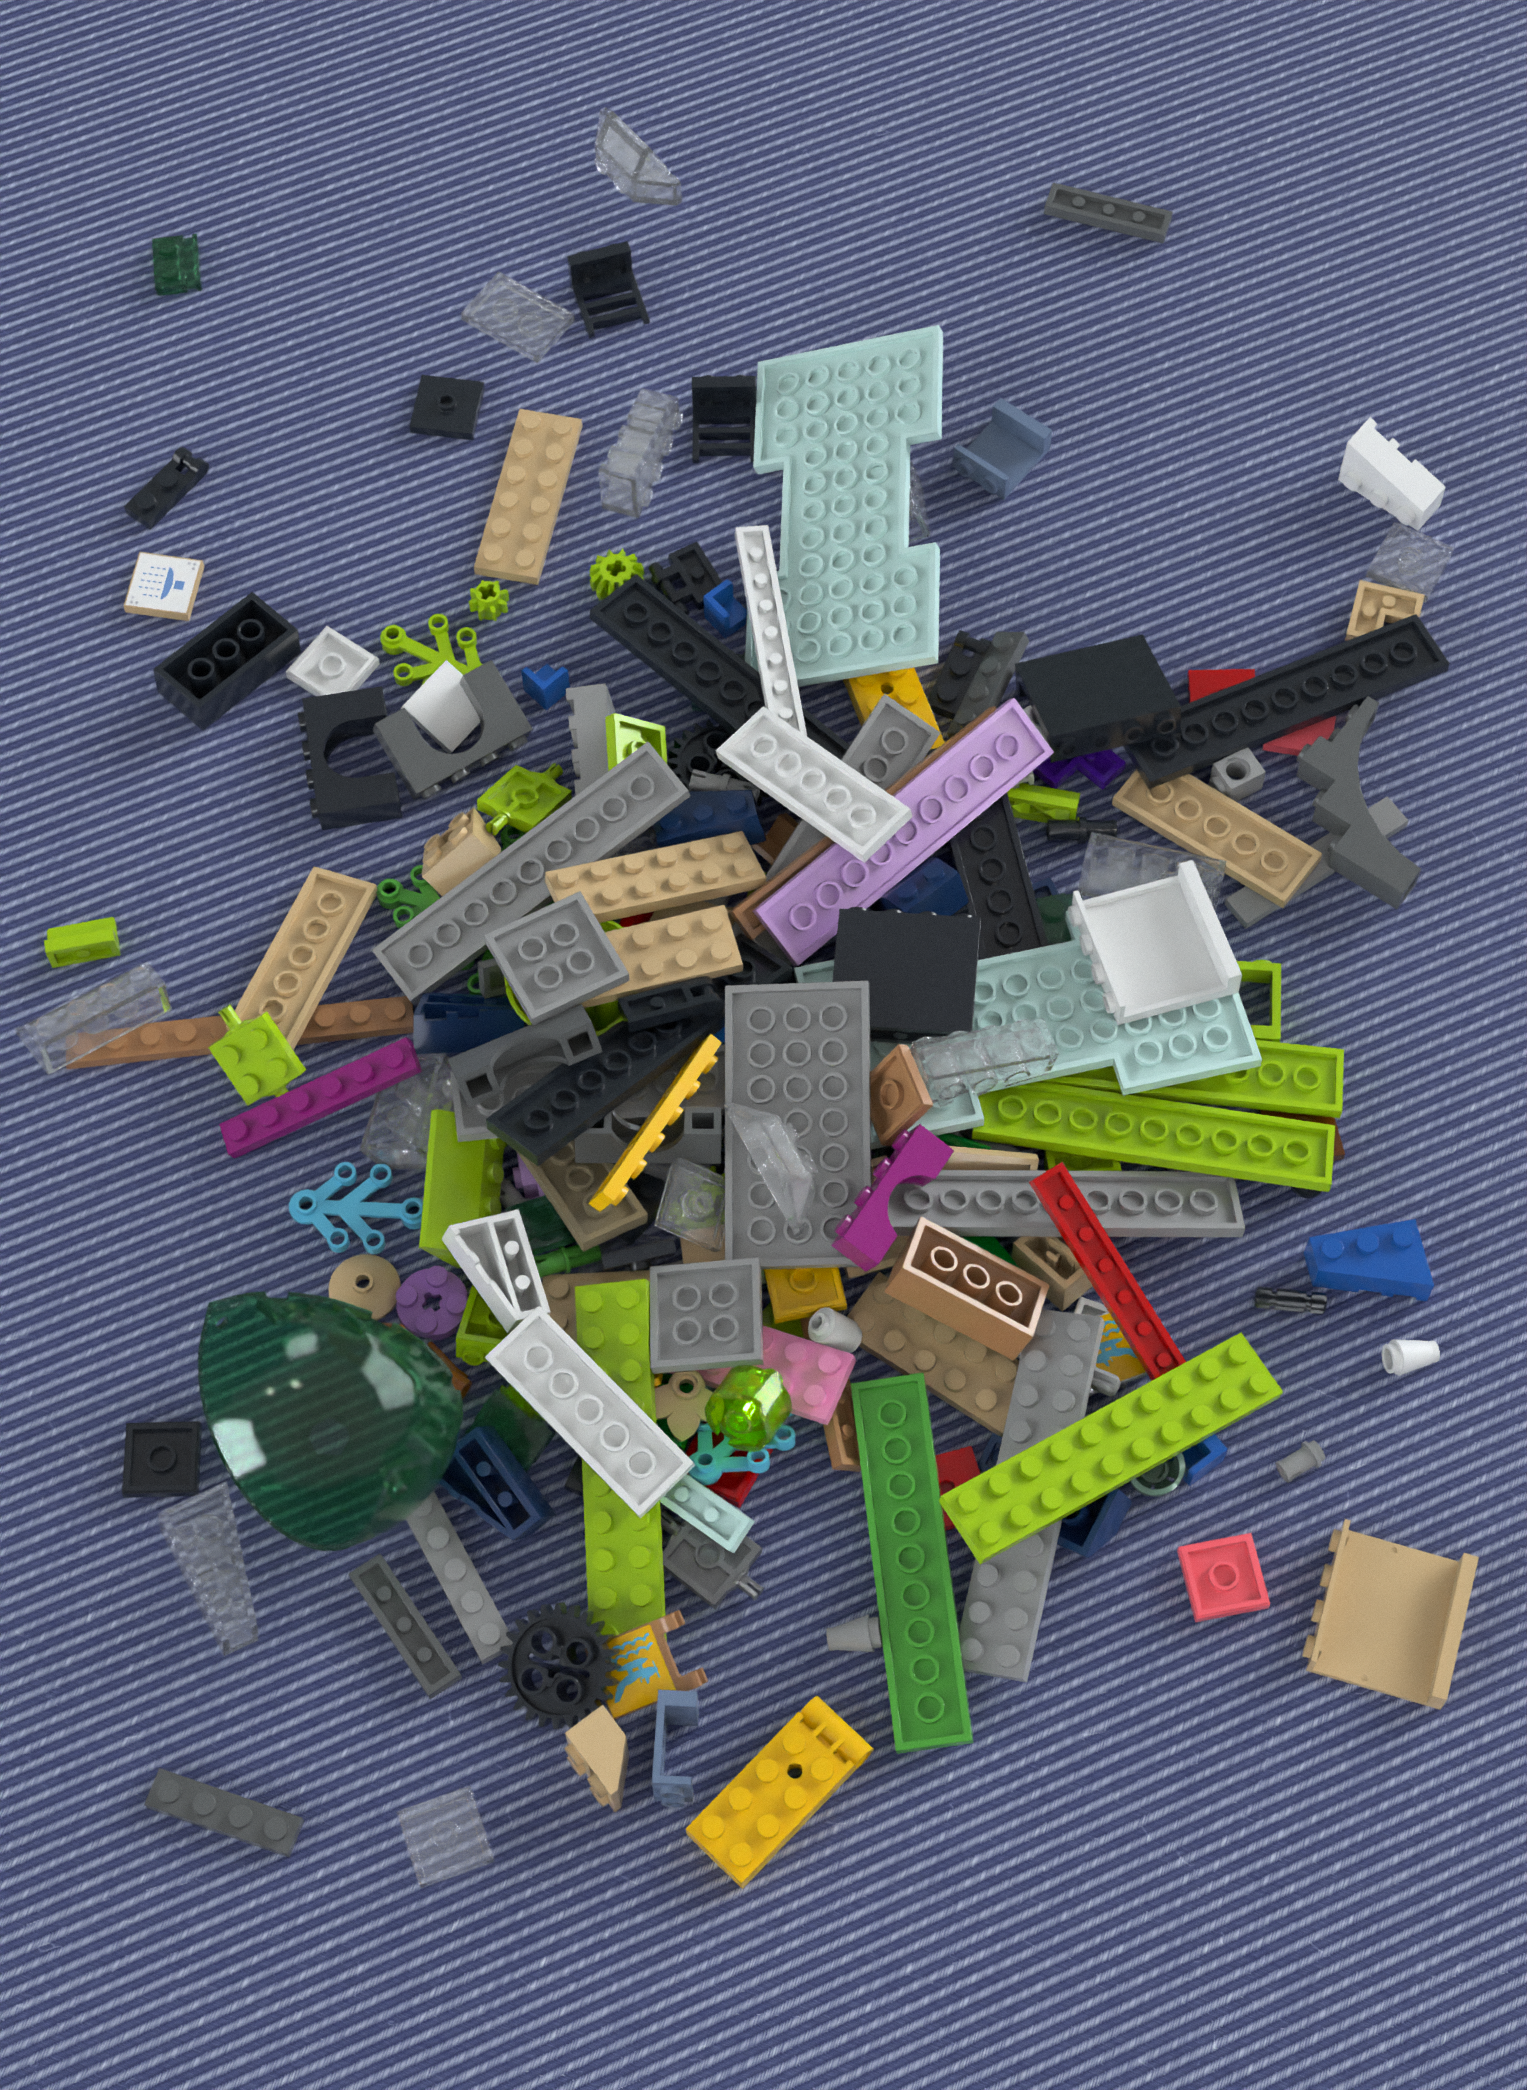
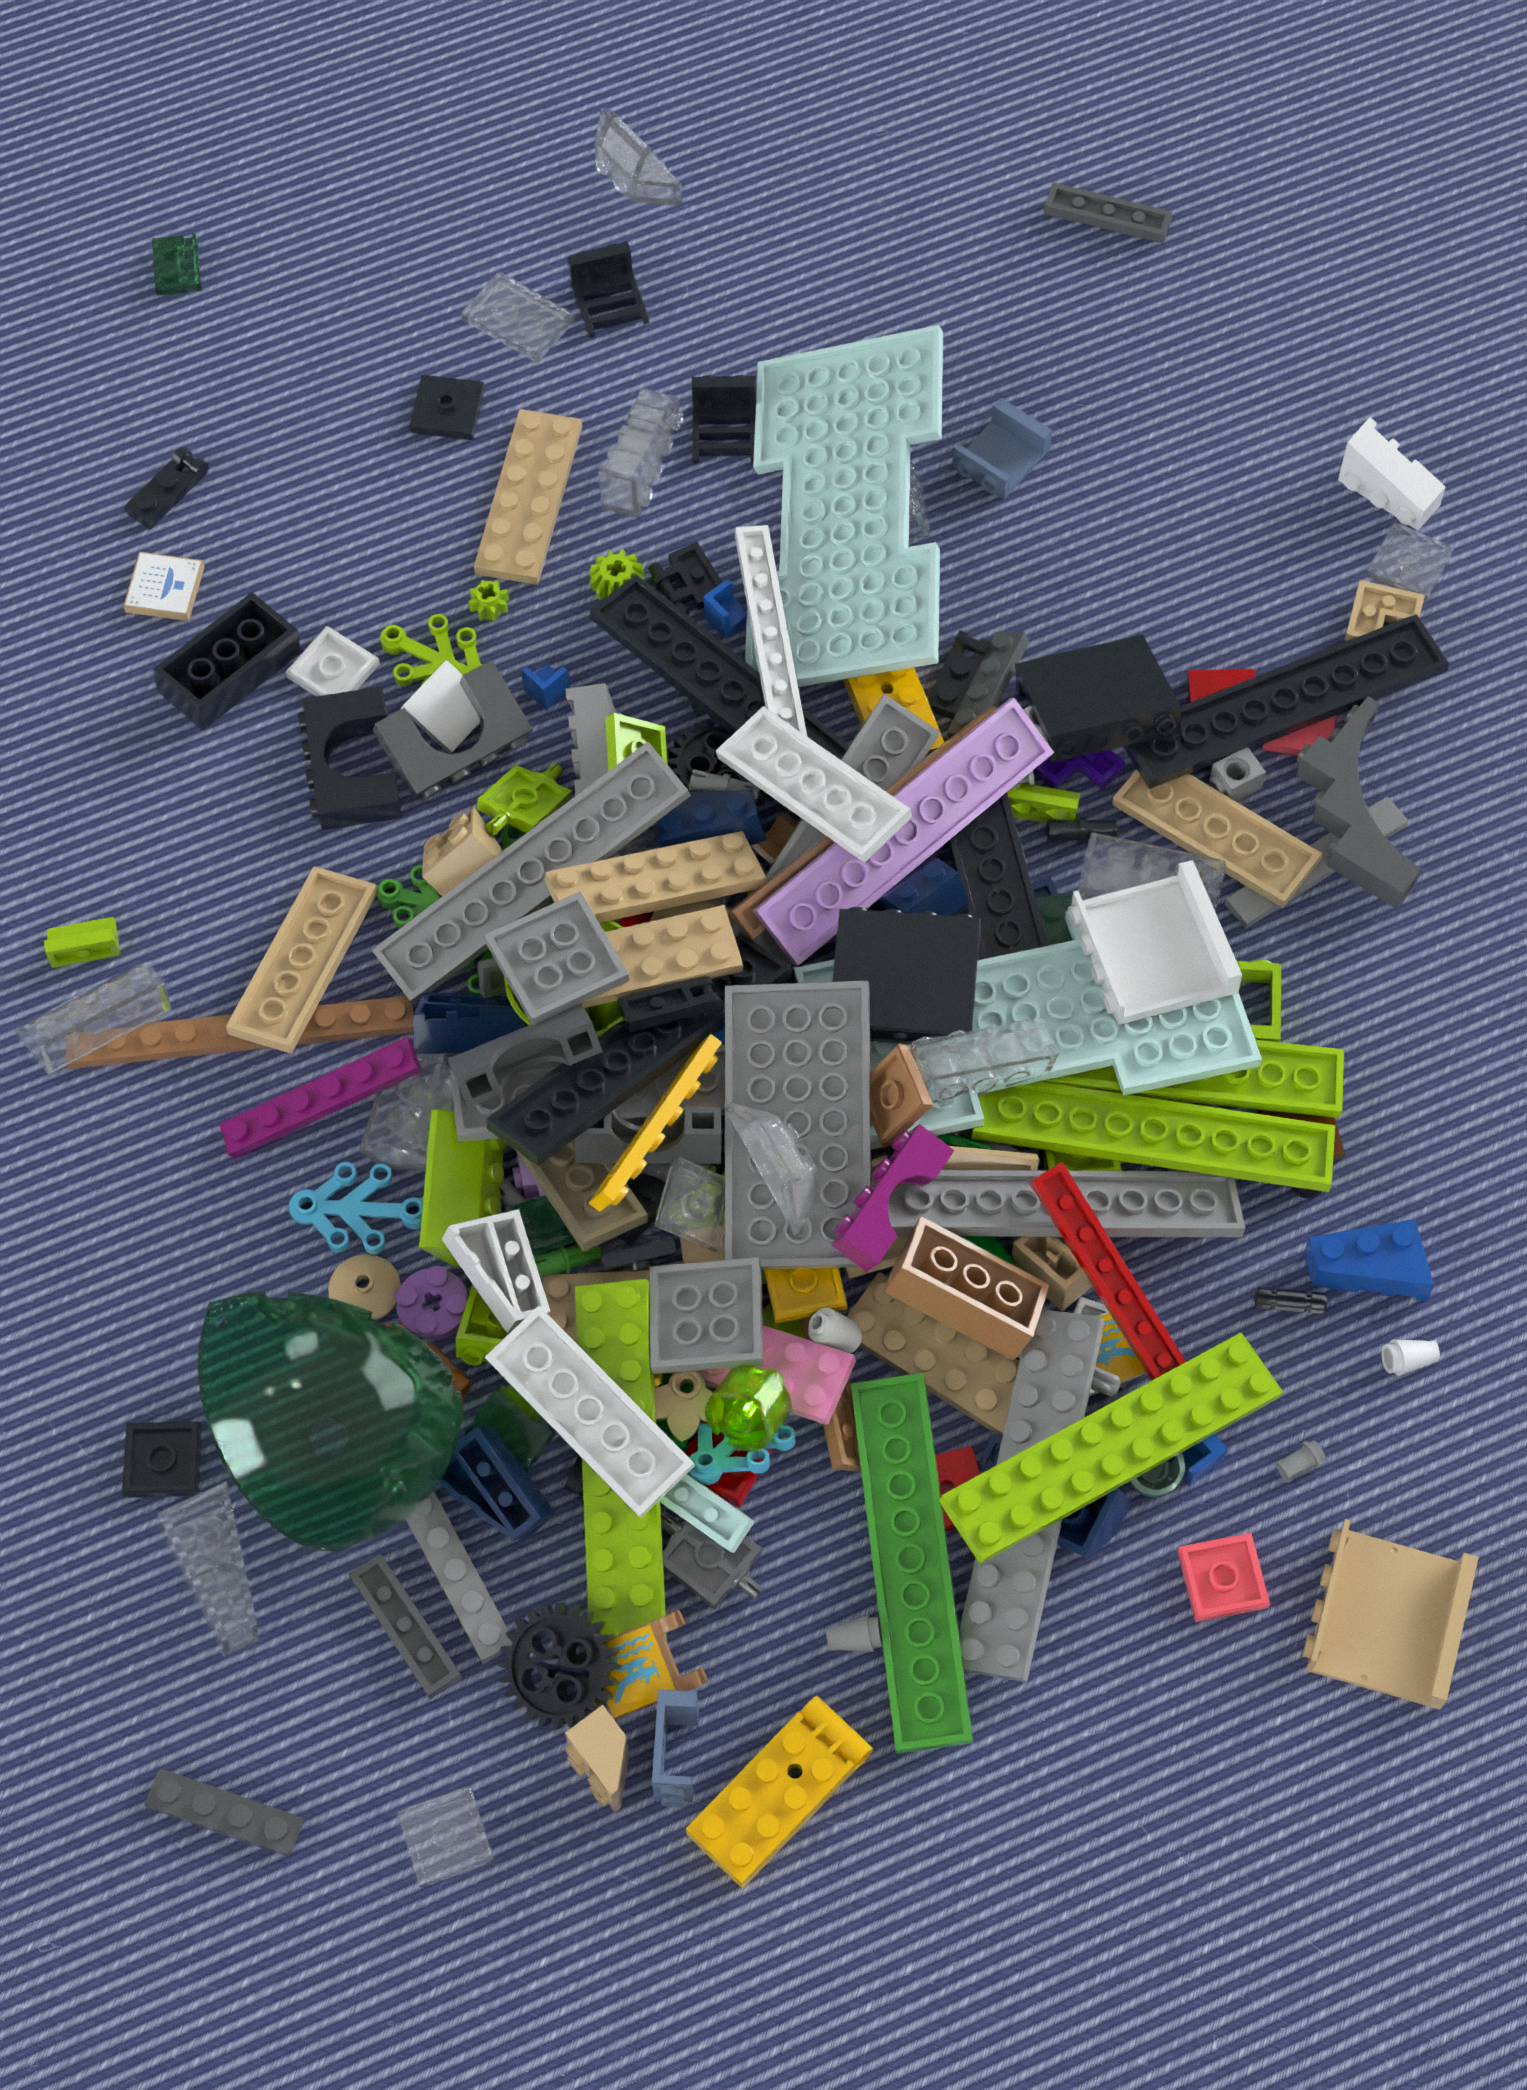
(255, 1056): lime plate -> none

